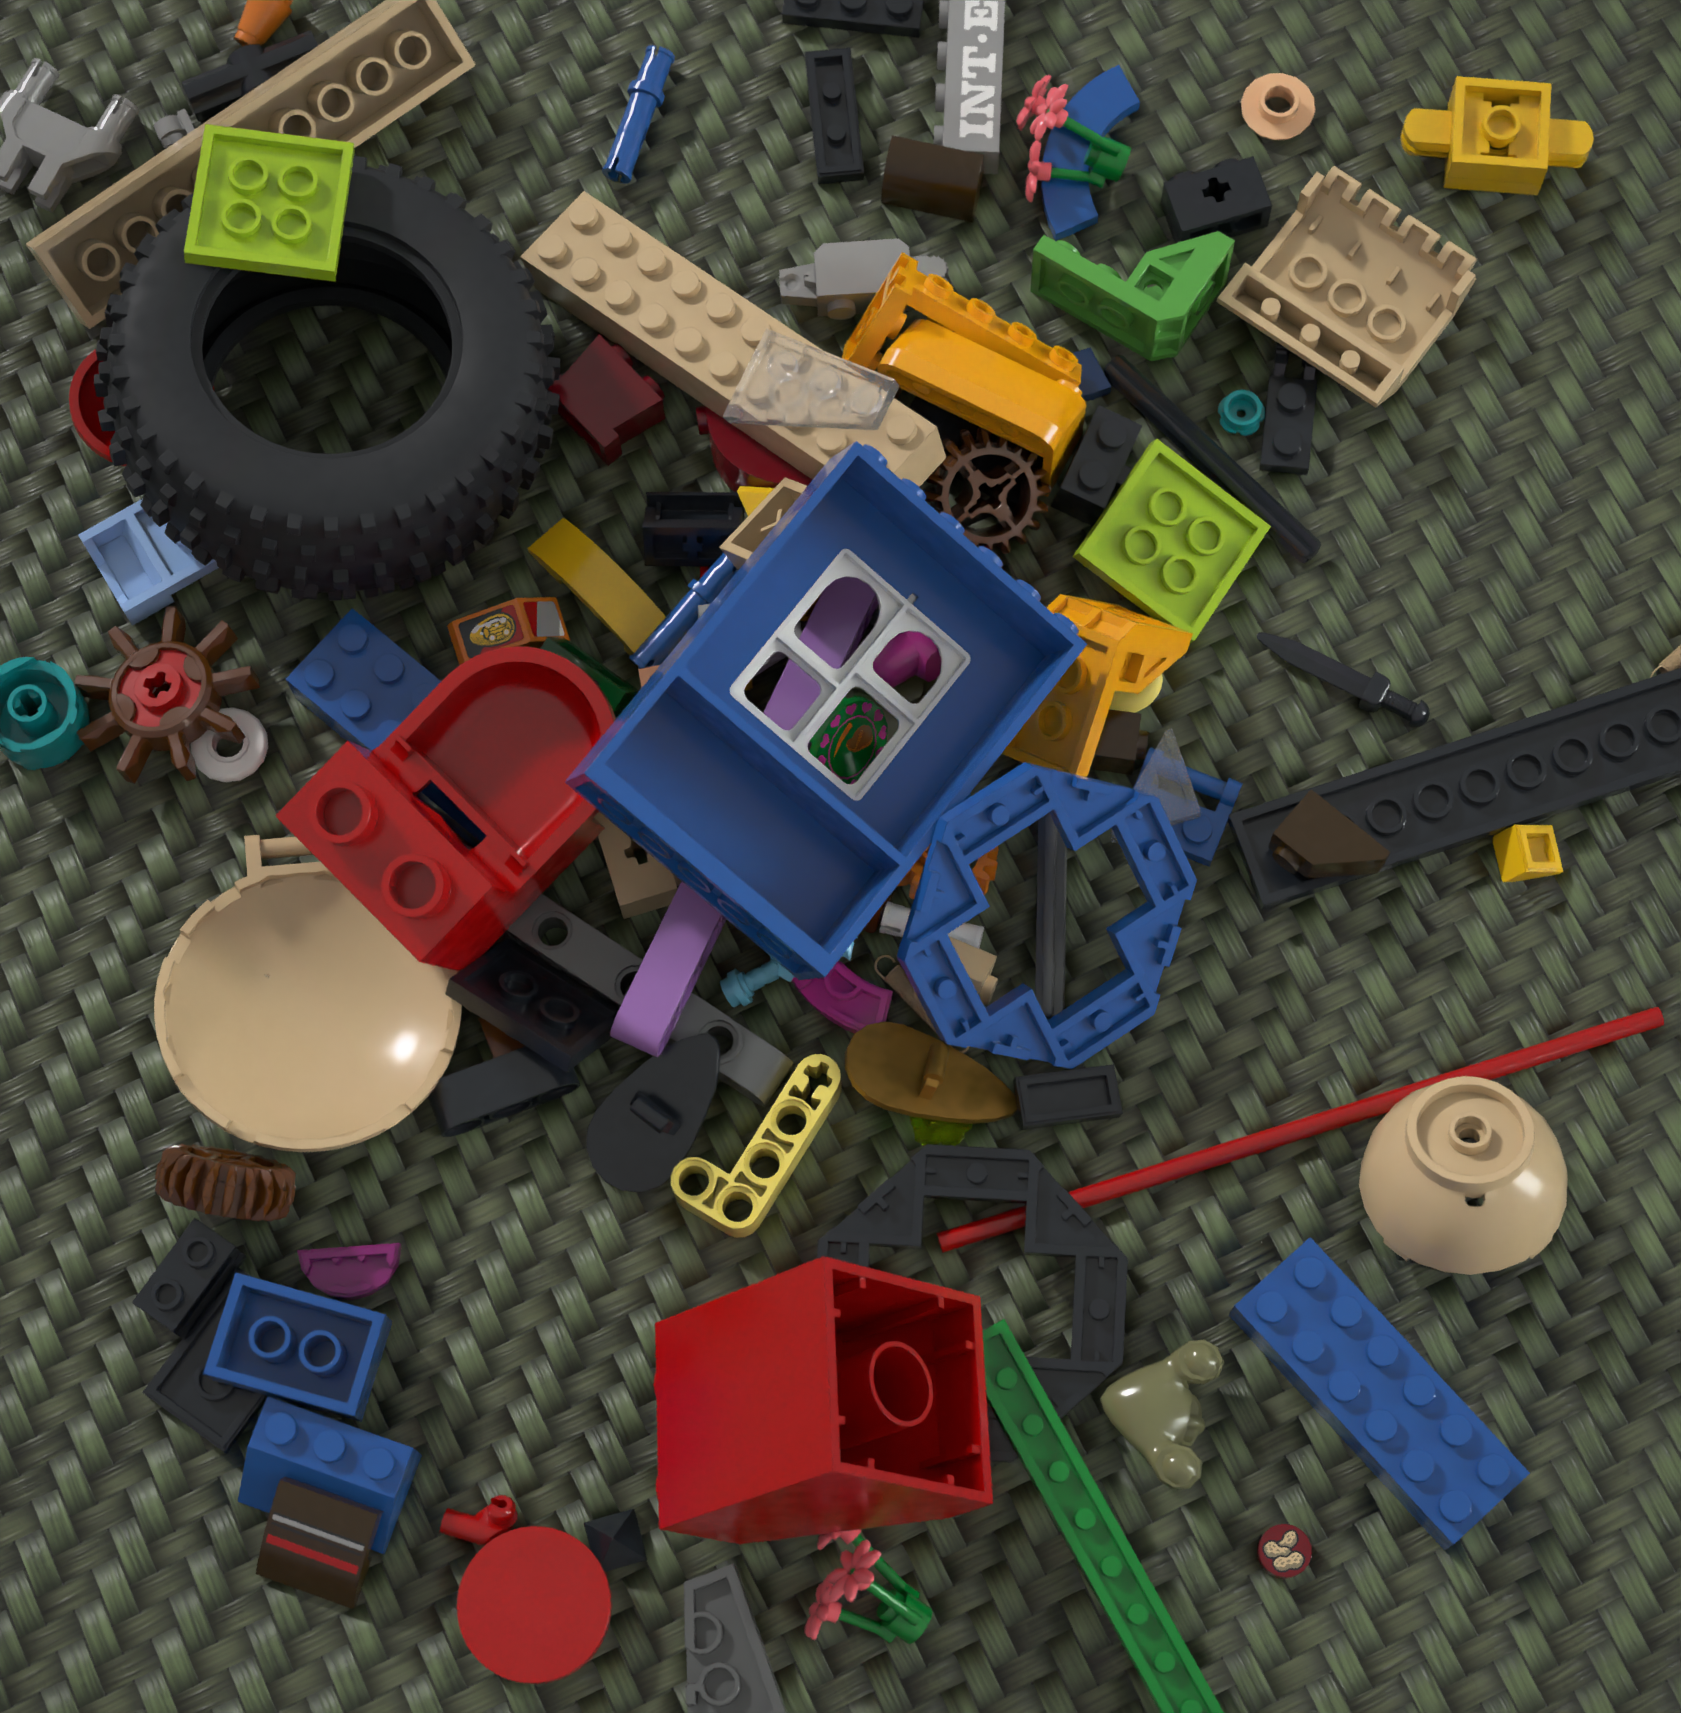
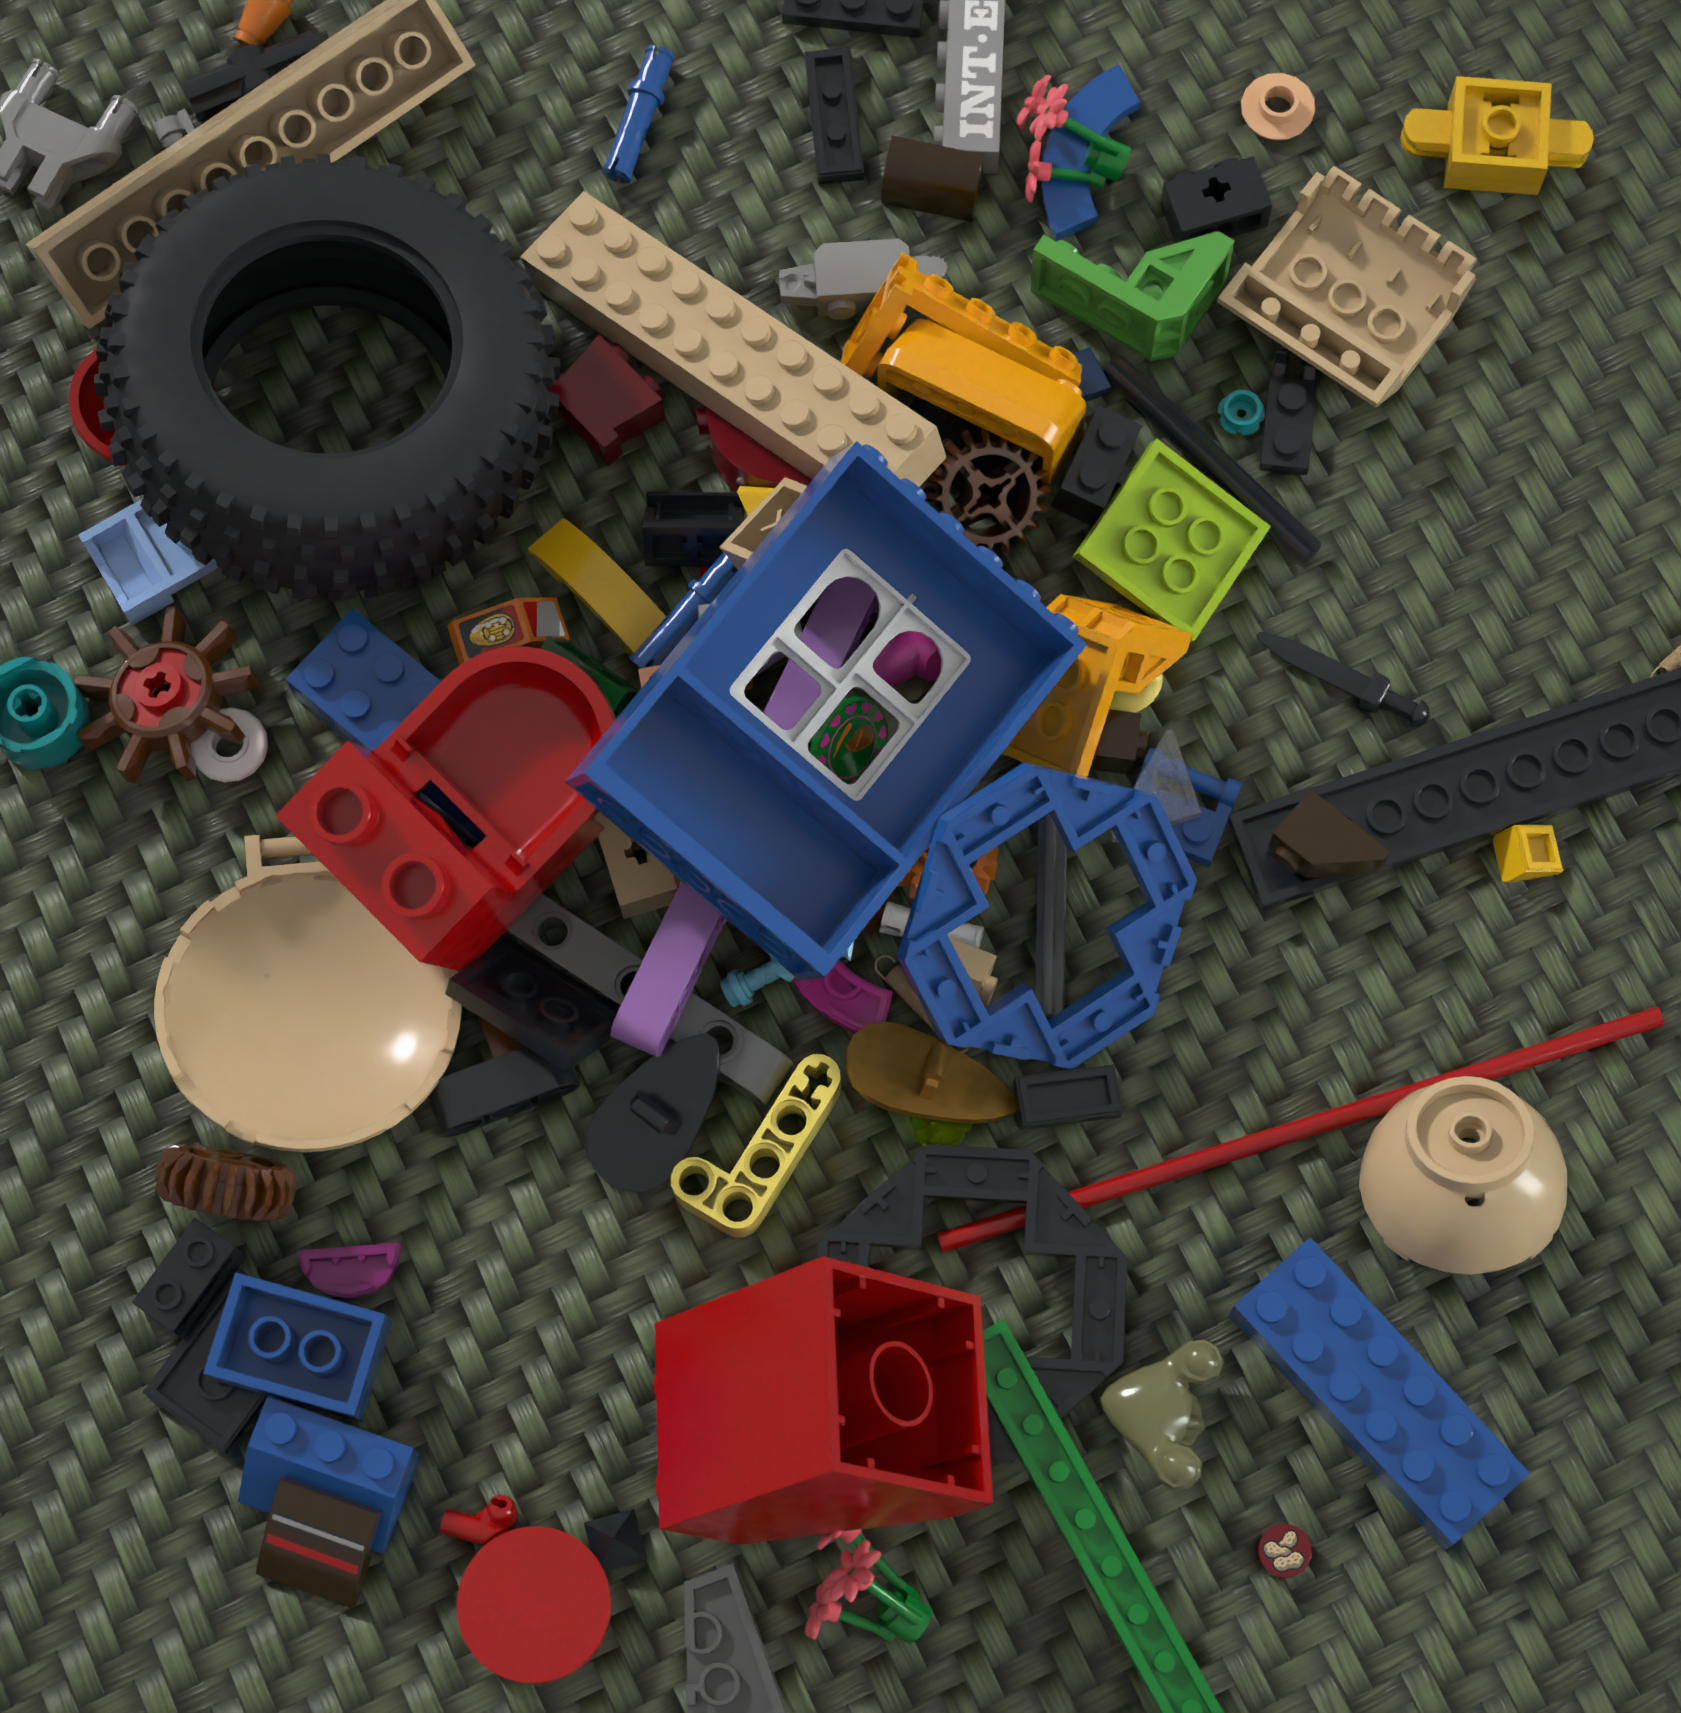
(269, 203): lime plate -> none
(808, 388): clear wing -> none

